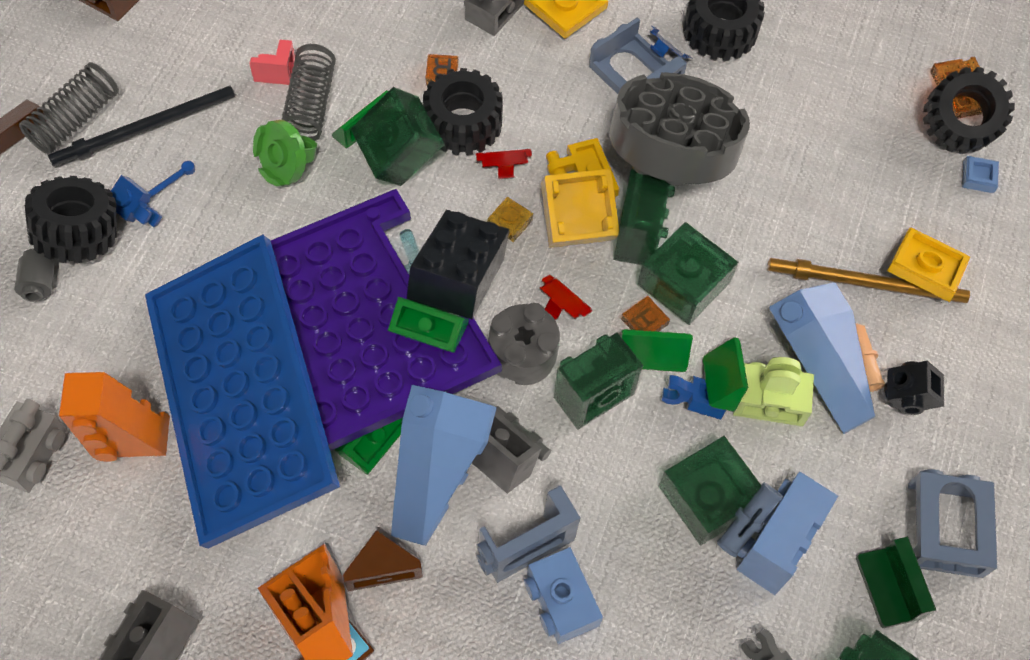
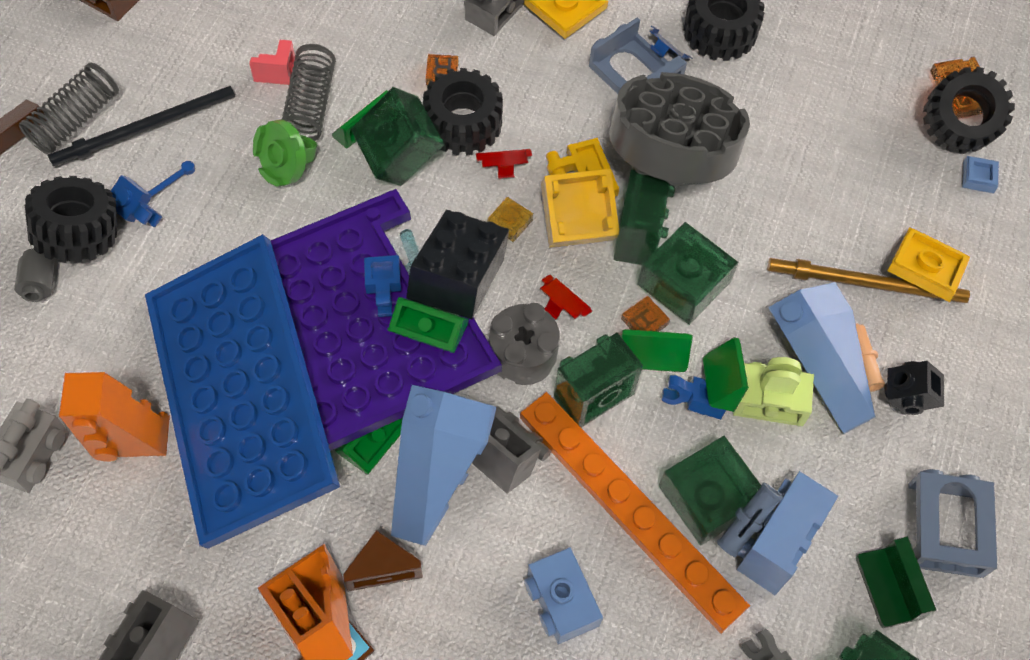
(382, 278): none -> blue plate
(533, 545): sand blue panel -> none
(635, 513): none -> orange plate

